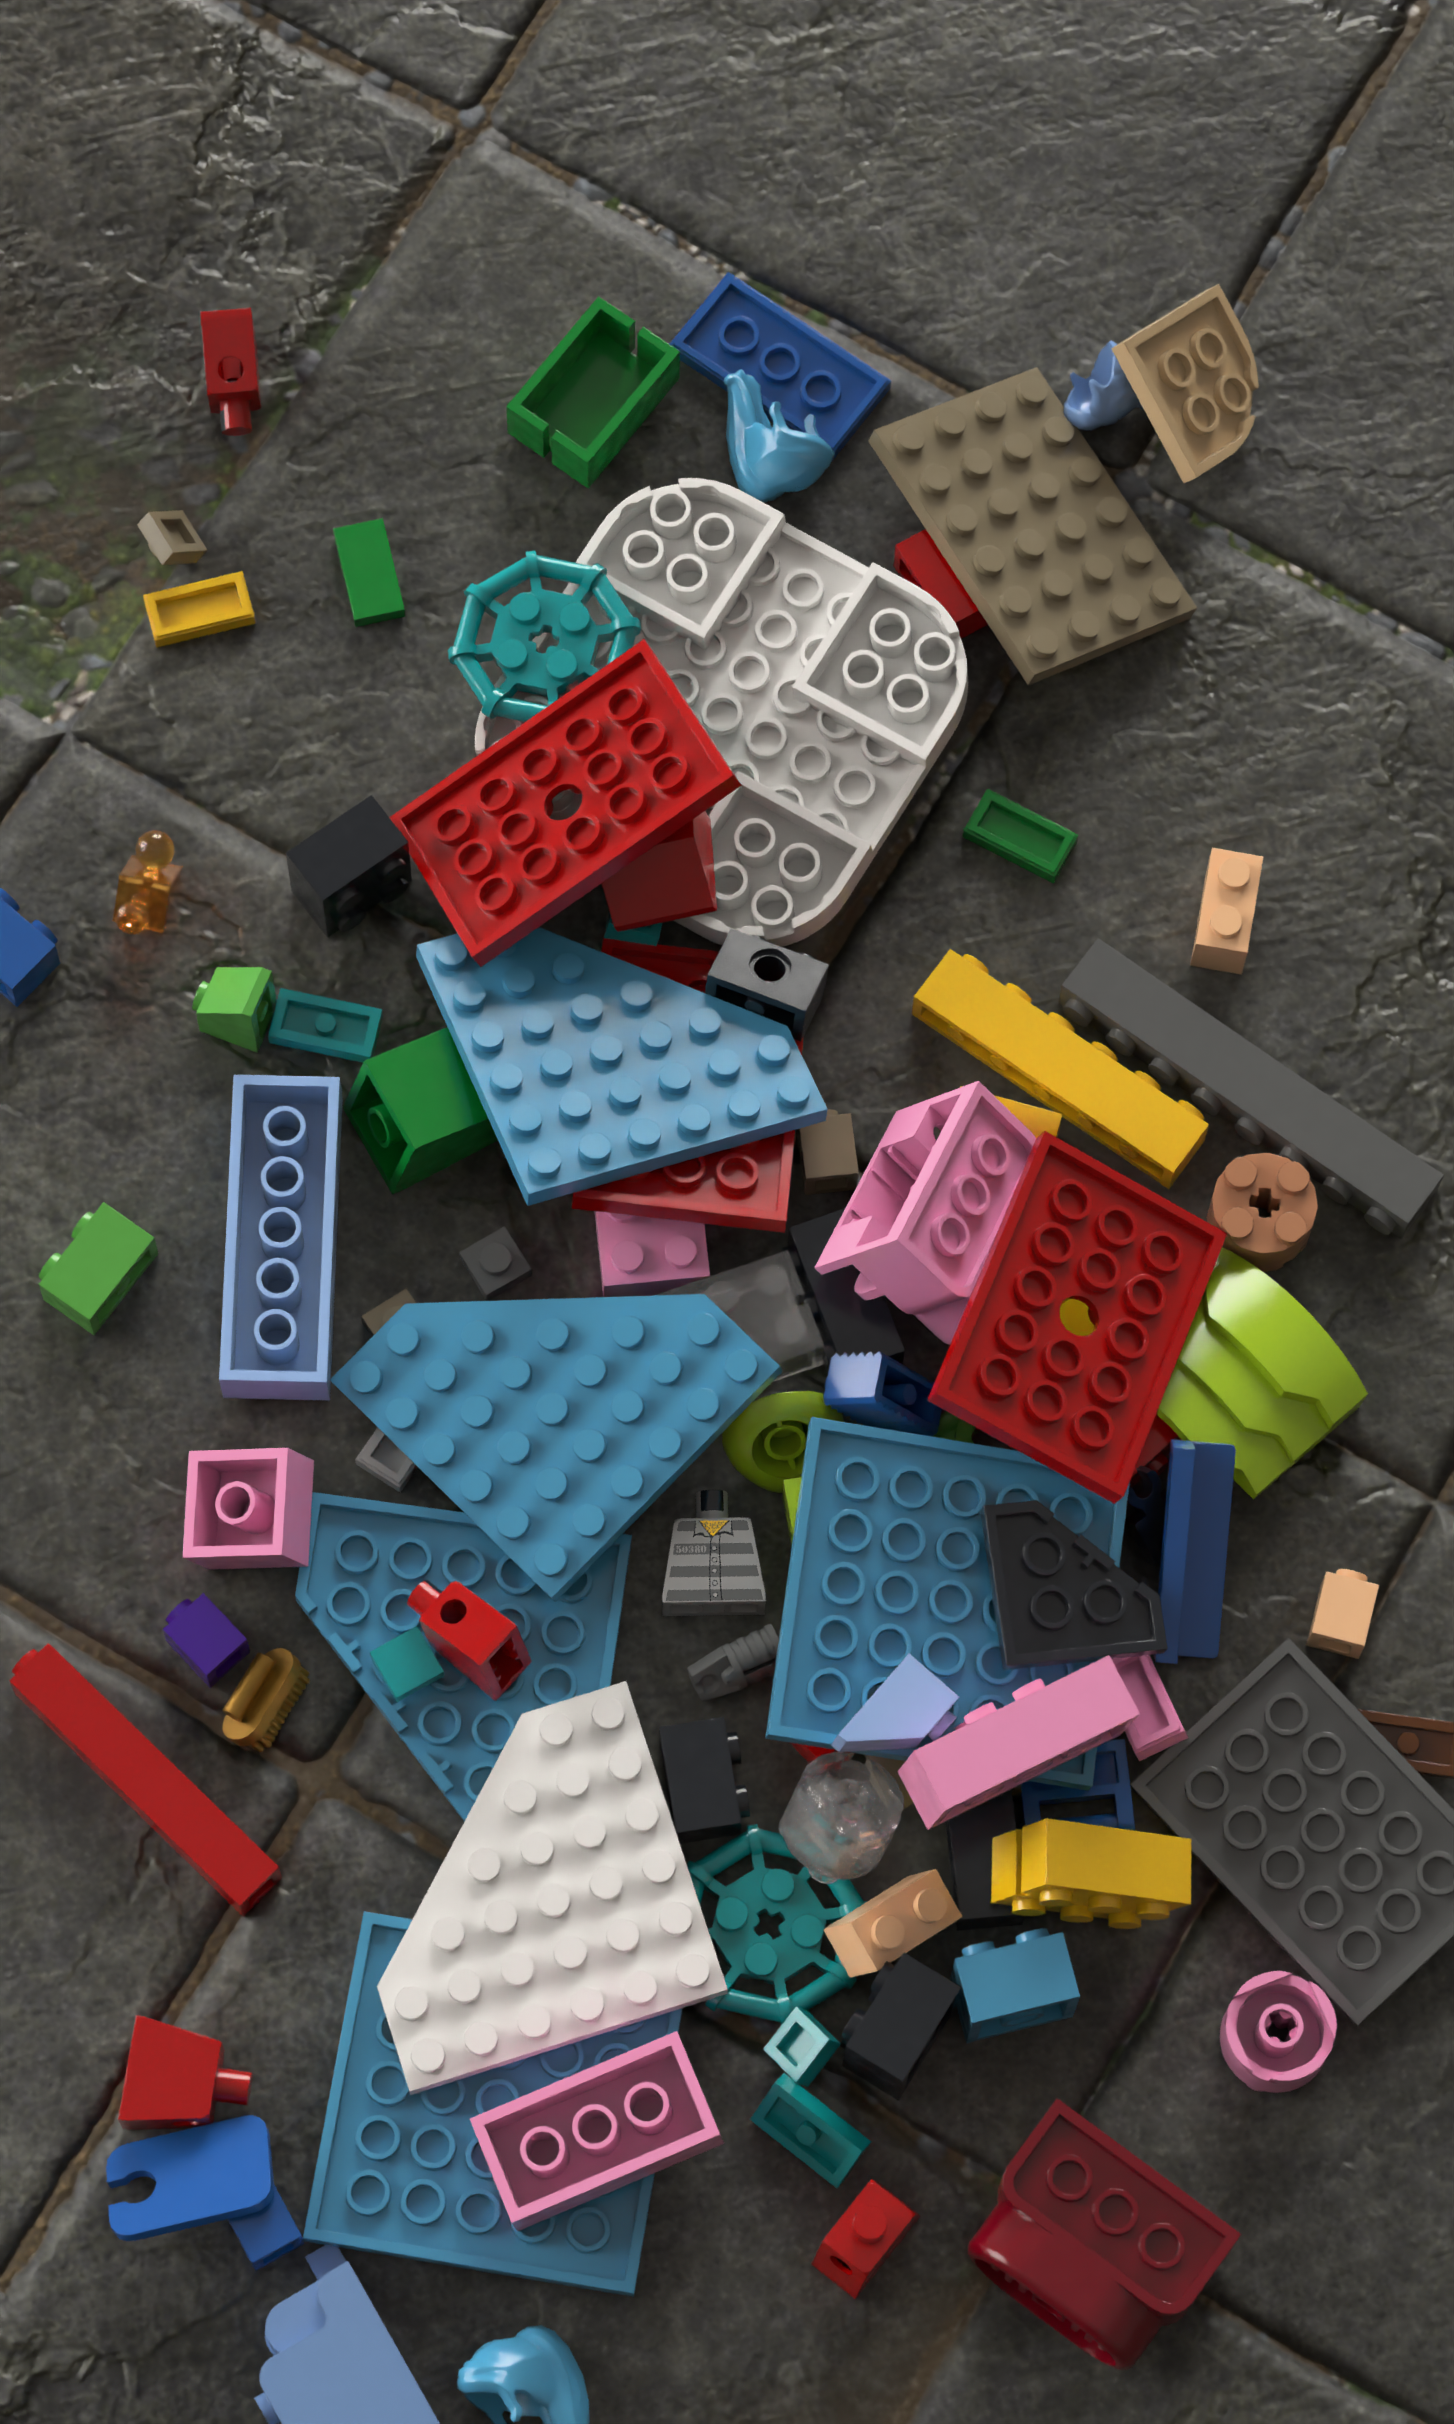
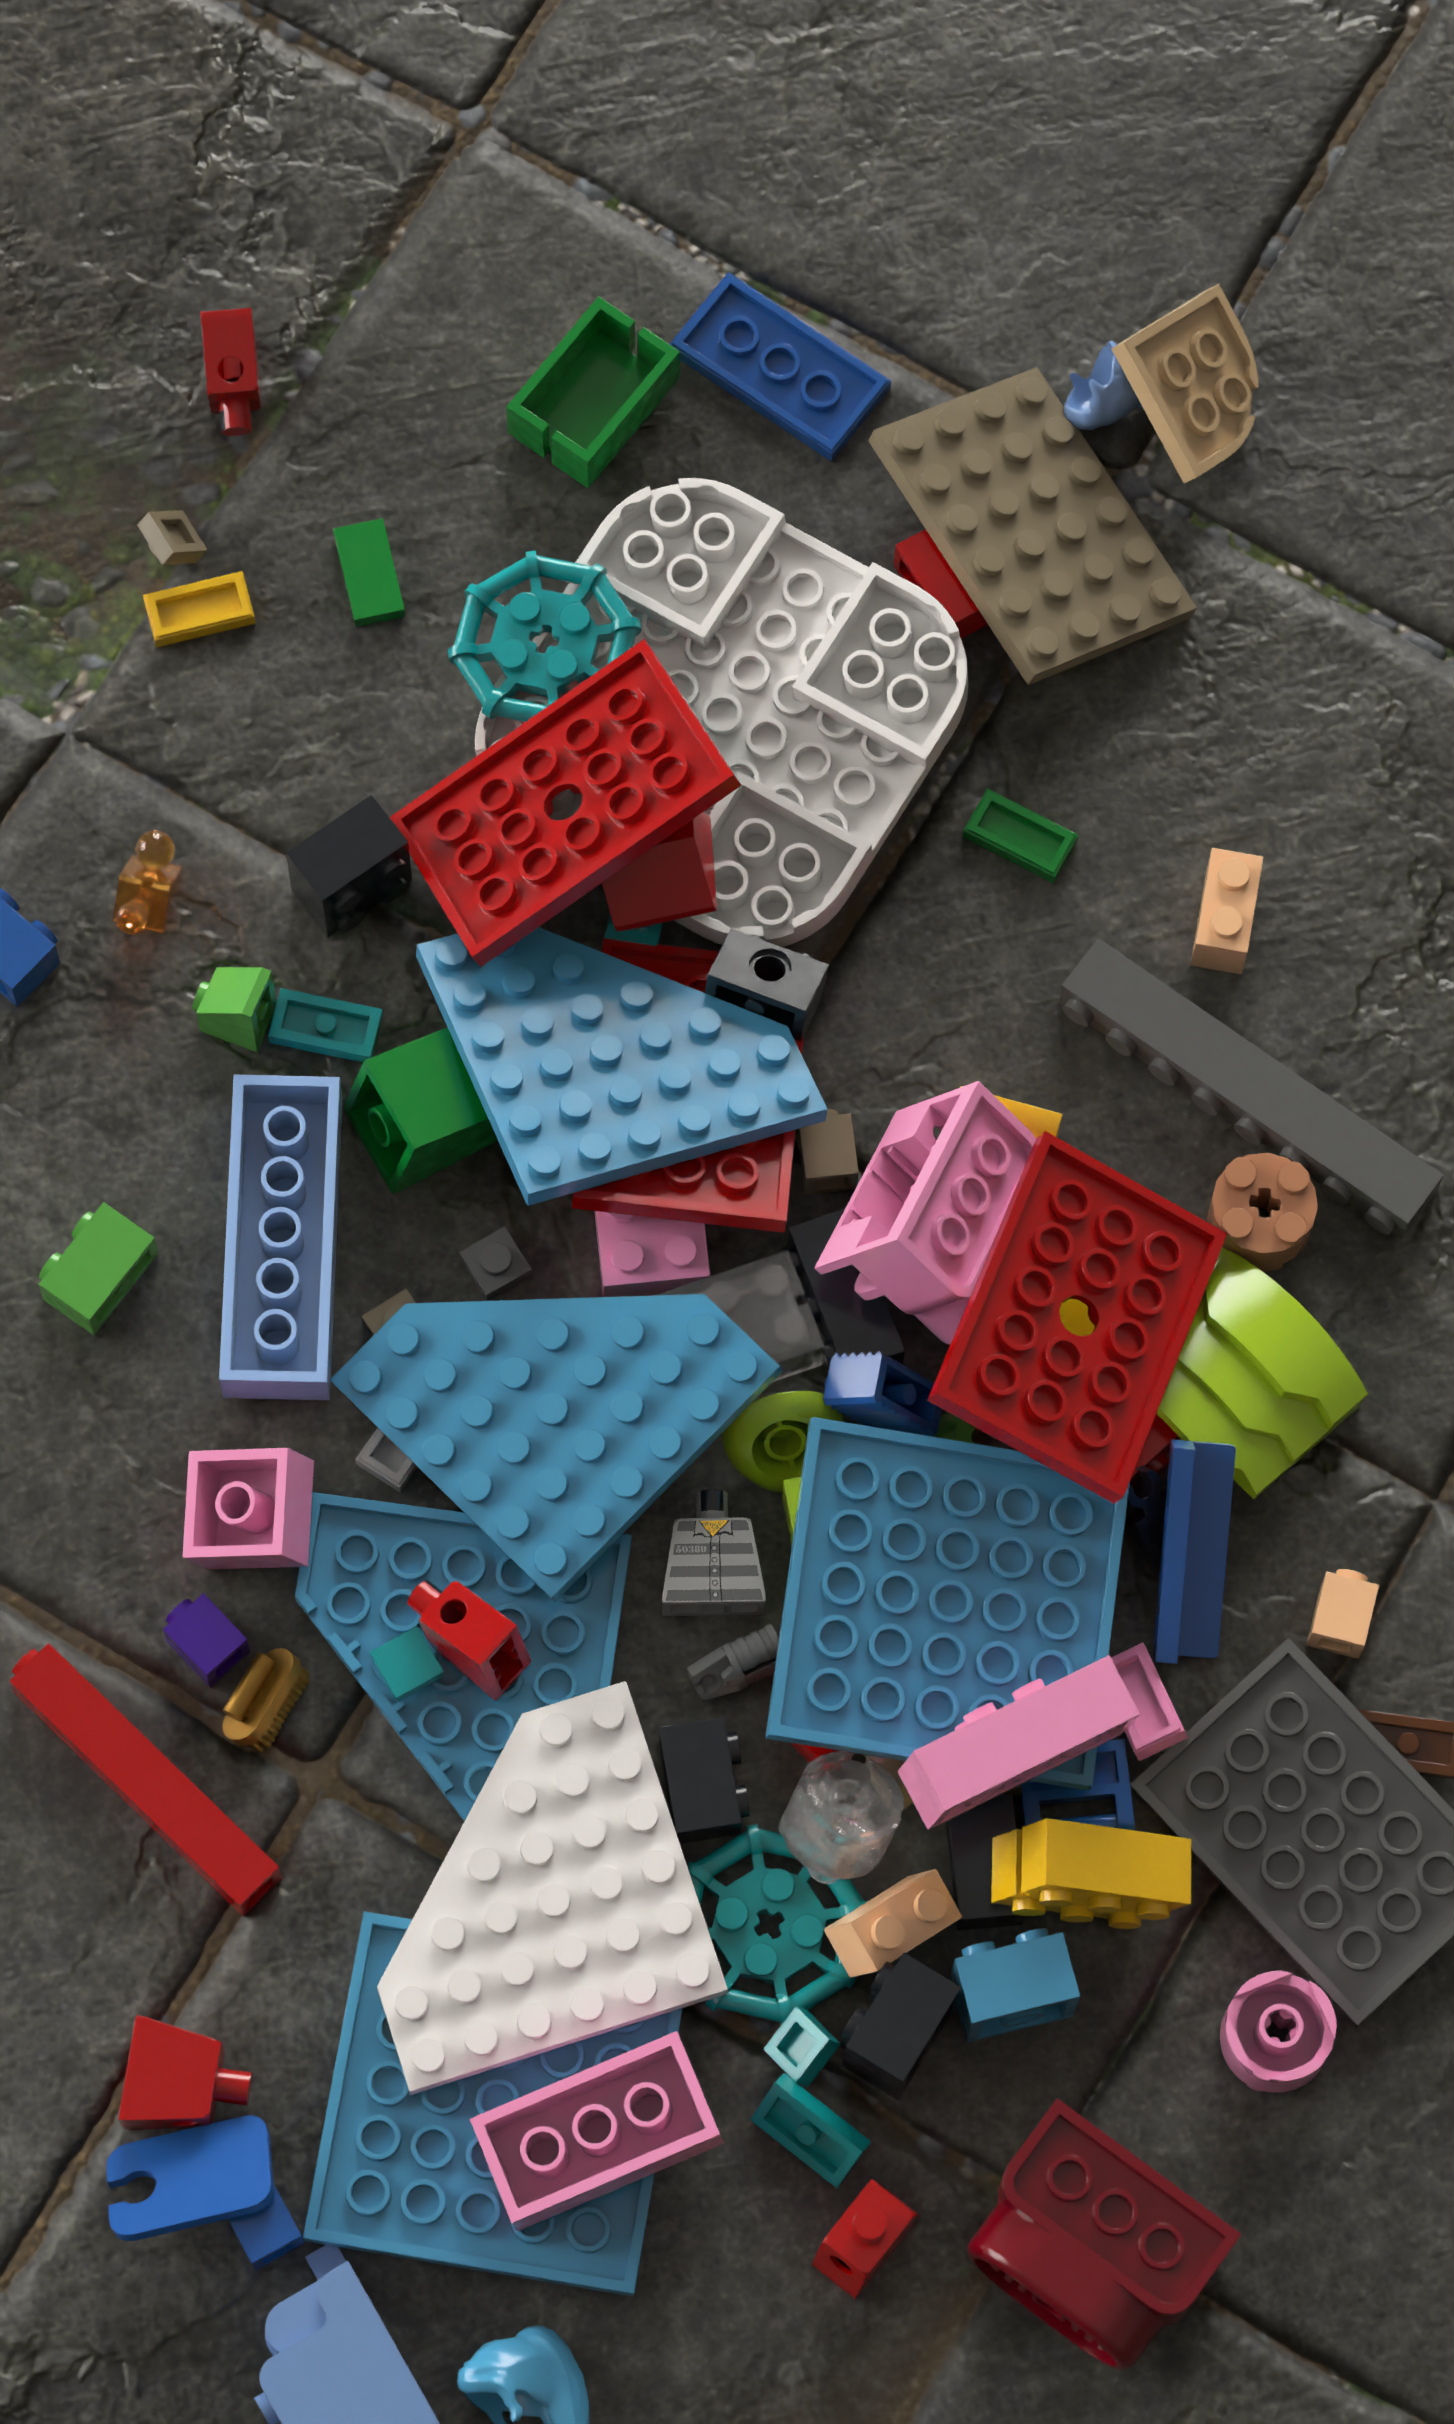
(766, 457): dark azure piece -> none
(900, 1712): light blue slope -> none
(1060, 1067): yellow brick -> none
(1062, 1594): black plate -> none

